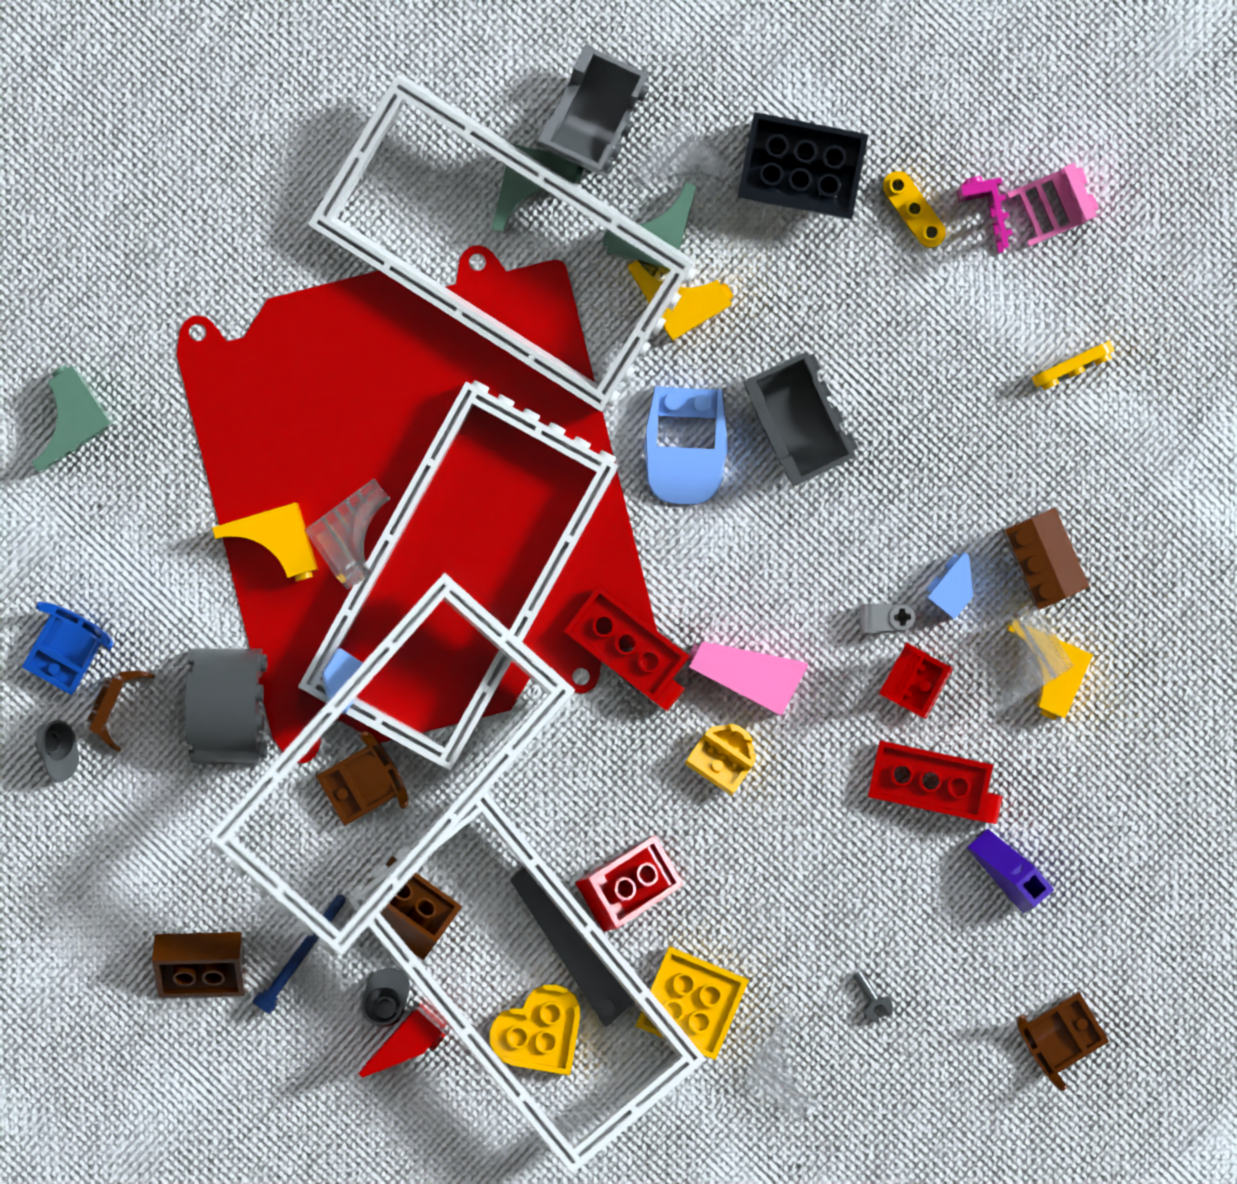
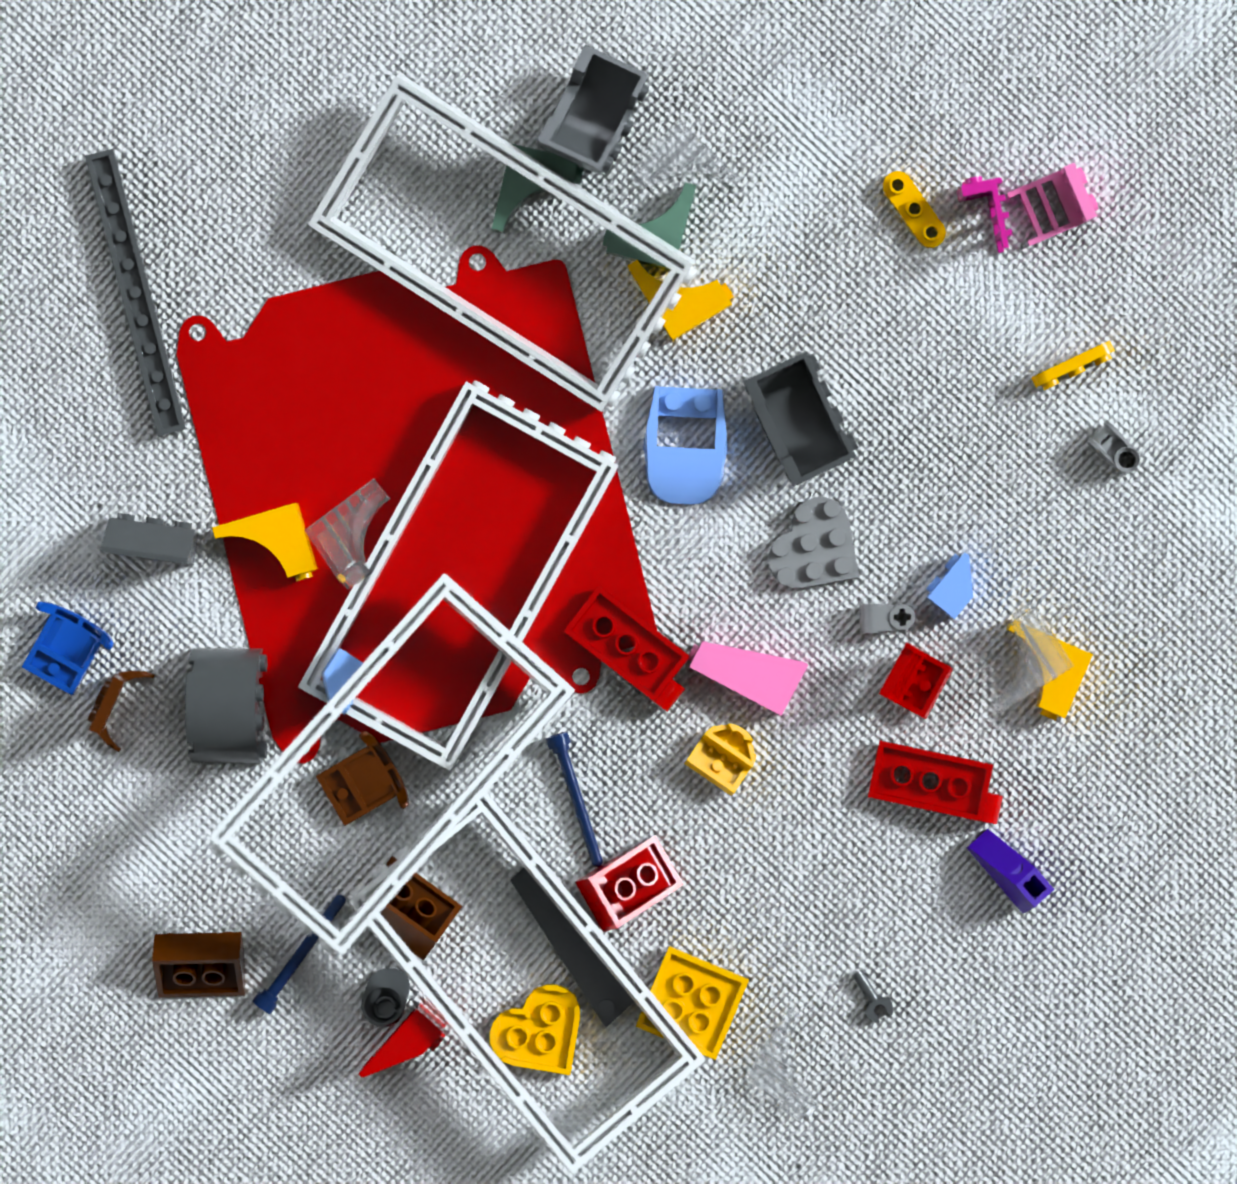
(58, 749): dark grey cap -> none
(78, 417): sand green arch -> none
(136, 292): none -> dark grey plate
(150, 539): none -> dark grey slope
(560, 745): none -> dark blue piece
(802, 165): black slope -> none
(816, 548): none -> light grey plate
(1045, 558): reddish brown slope -> none
(1062, 1036): reddish brown piece -> none
(1113, 448): none -> light grey piece

